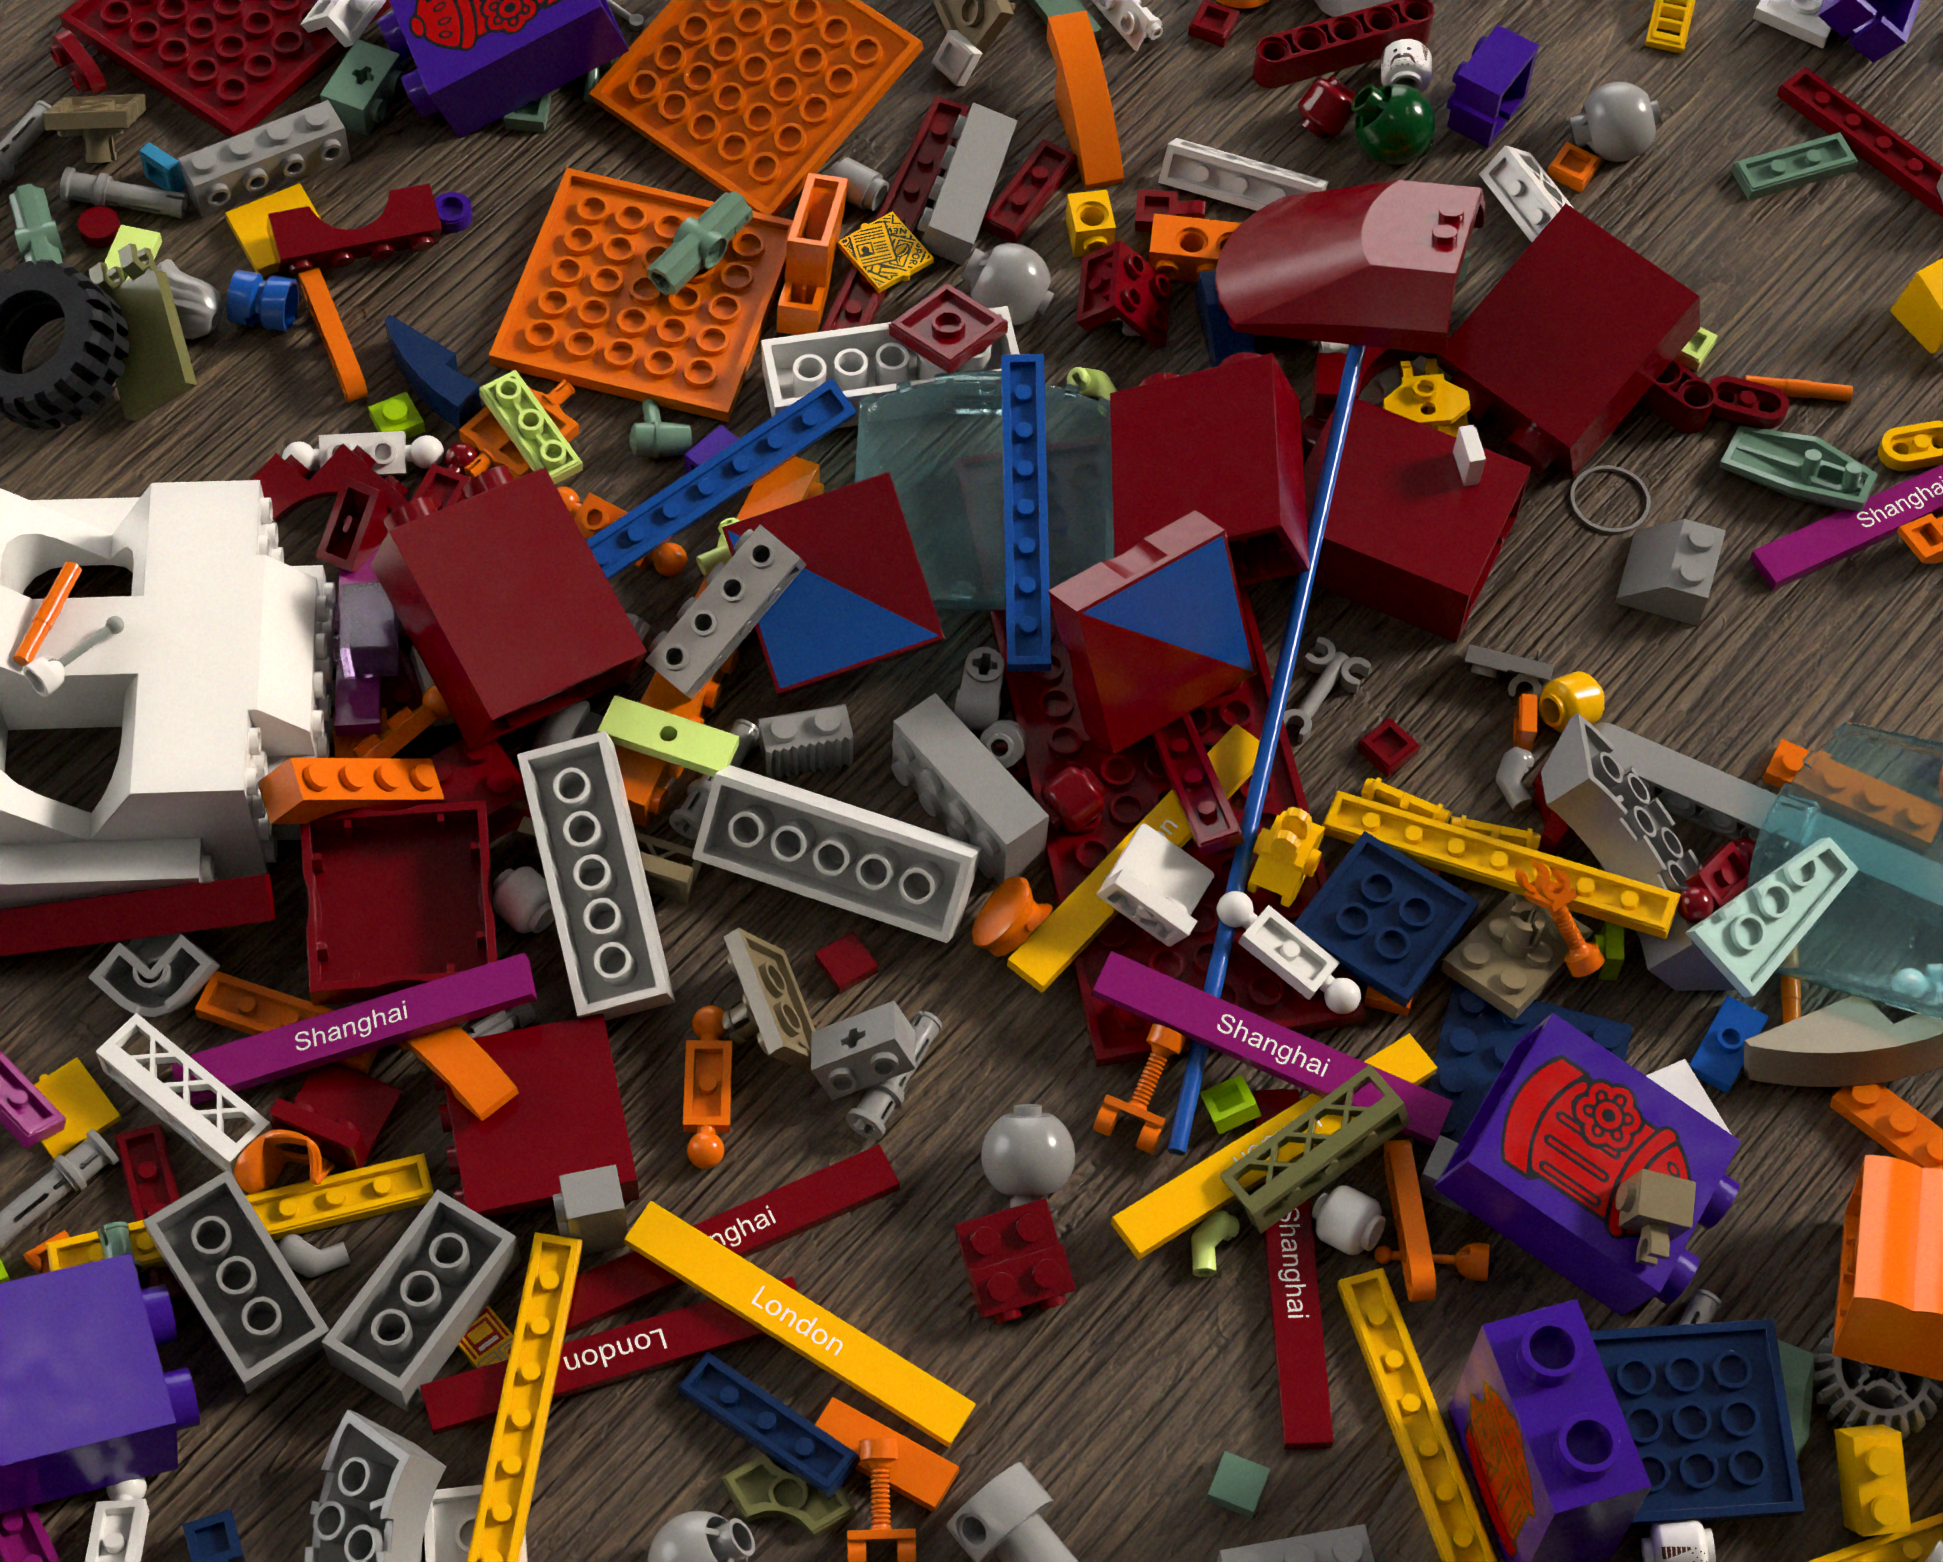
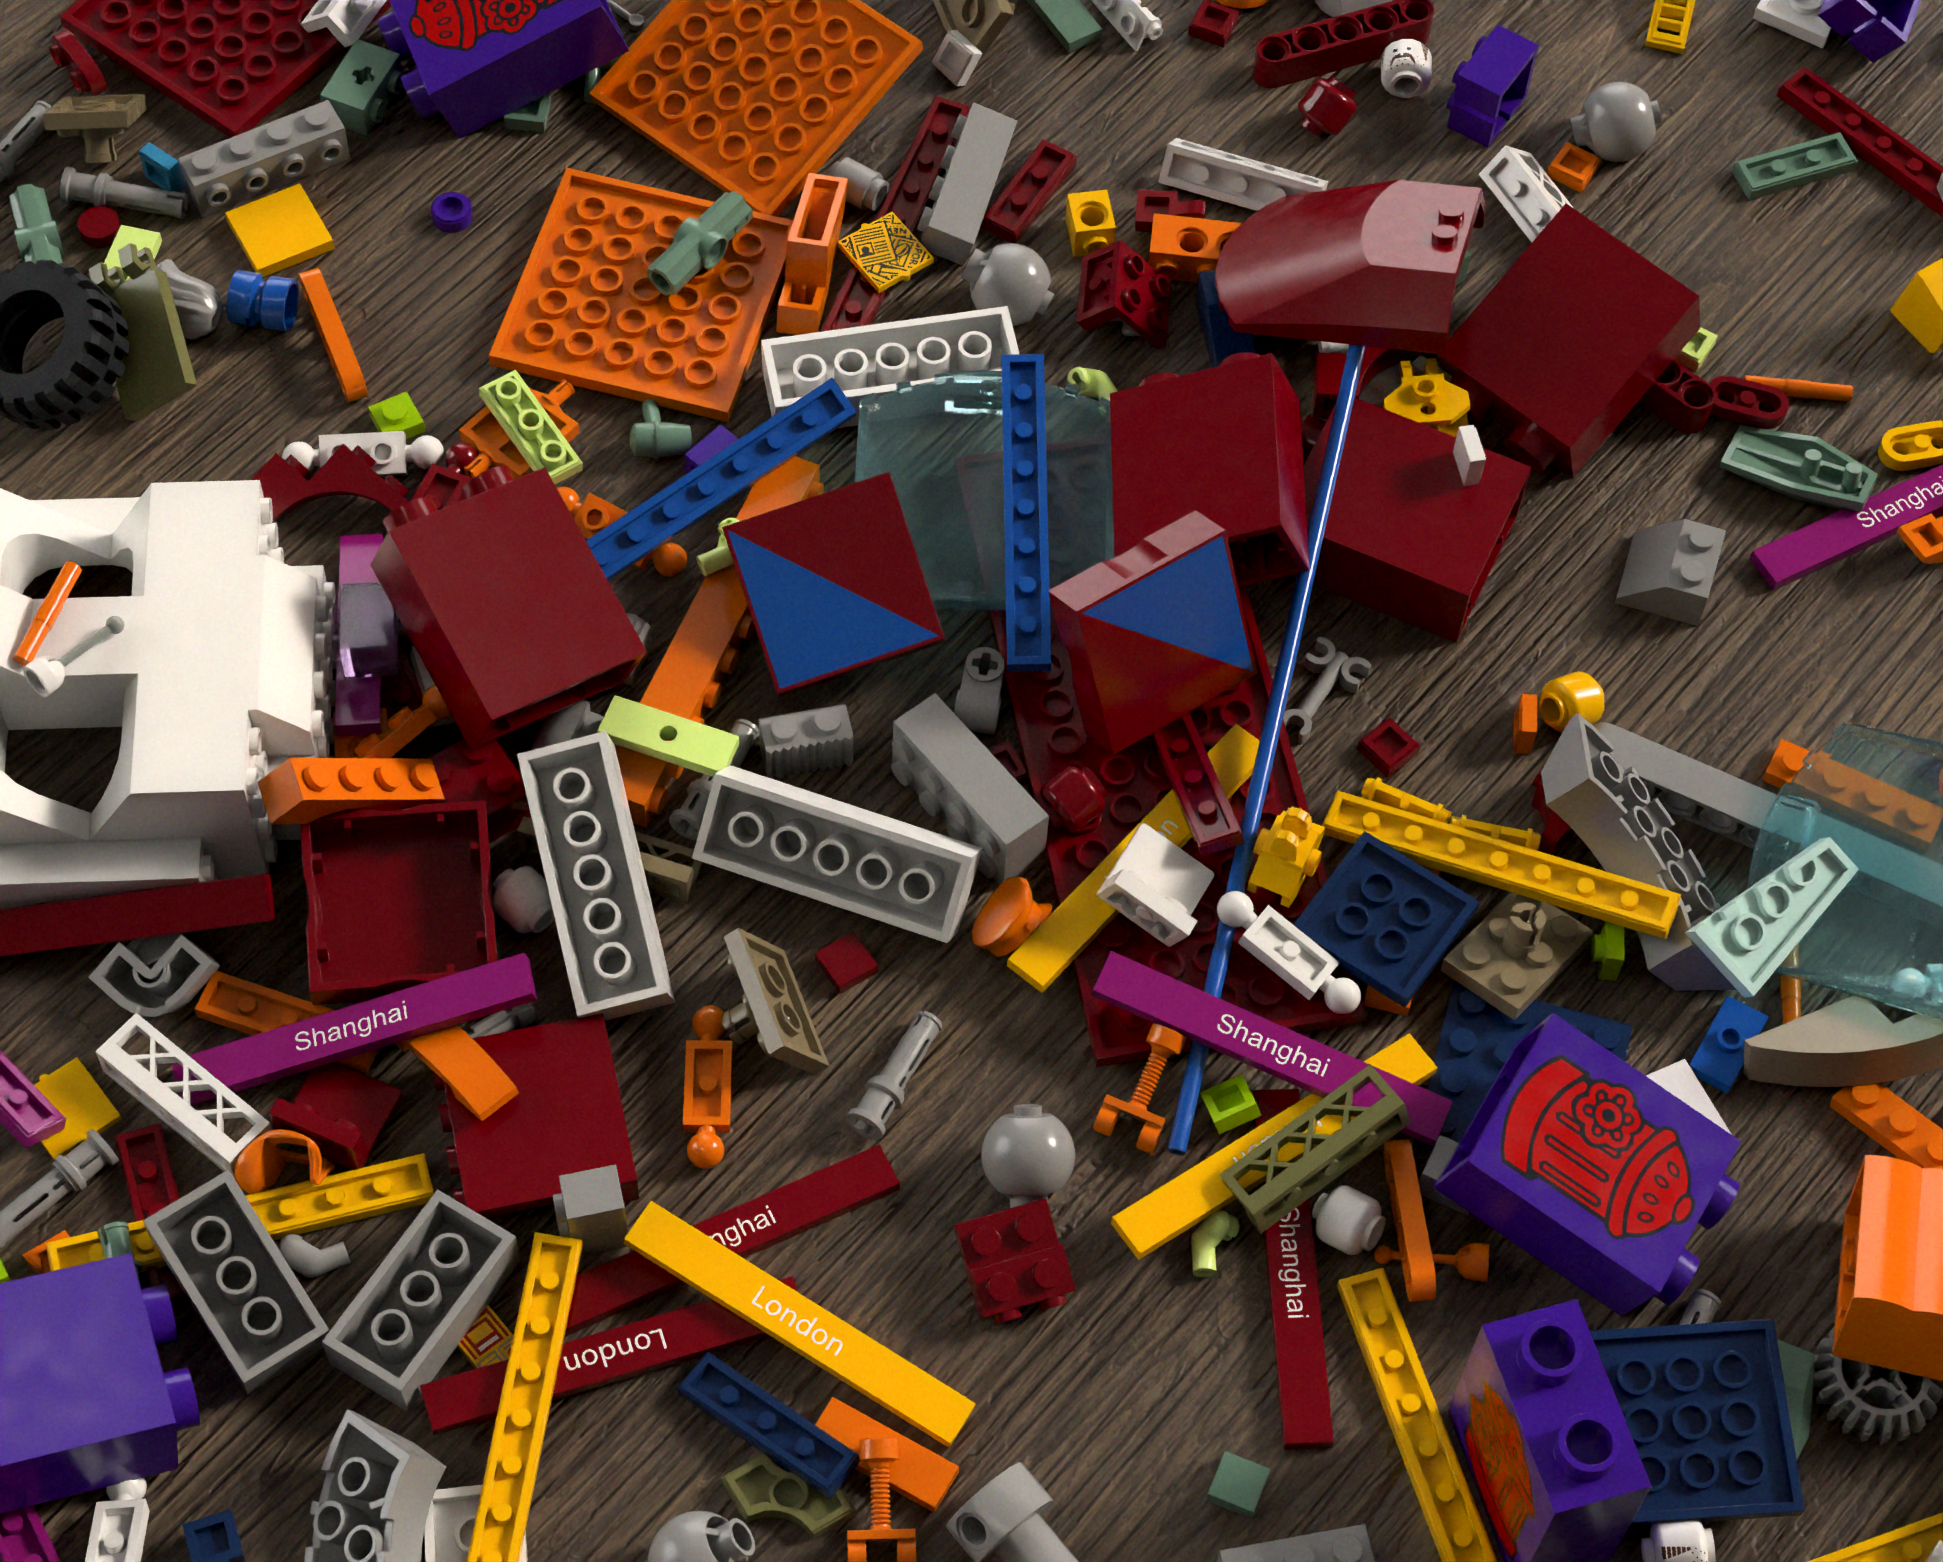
(305, 241): dark red arch -> none
(354, 525): dark red slope -> none
(433, 373): dark blue slope -> none
(724, 611): light grey brick -> none
(863, 1050): light grey brick -> none
(948, 328): dark red tile -> none
(1013, 735): light grey brick -> none
(1084, 100): orange slope -> none
(1393, 123): dark green brick -> none
(1489, 662): light grey plate -> none
(1509, 777): light grey arm -> none
(1582, 956): orange bar -> none
(1614, 469): light grey piece -> none
(1658, 1209): dark tan brick -> none
(1717, 880): dark red plate -> none
(1872, 1480): yellow brick -> none

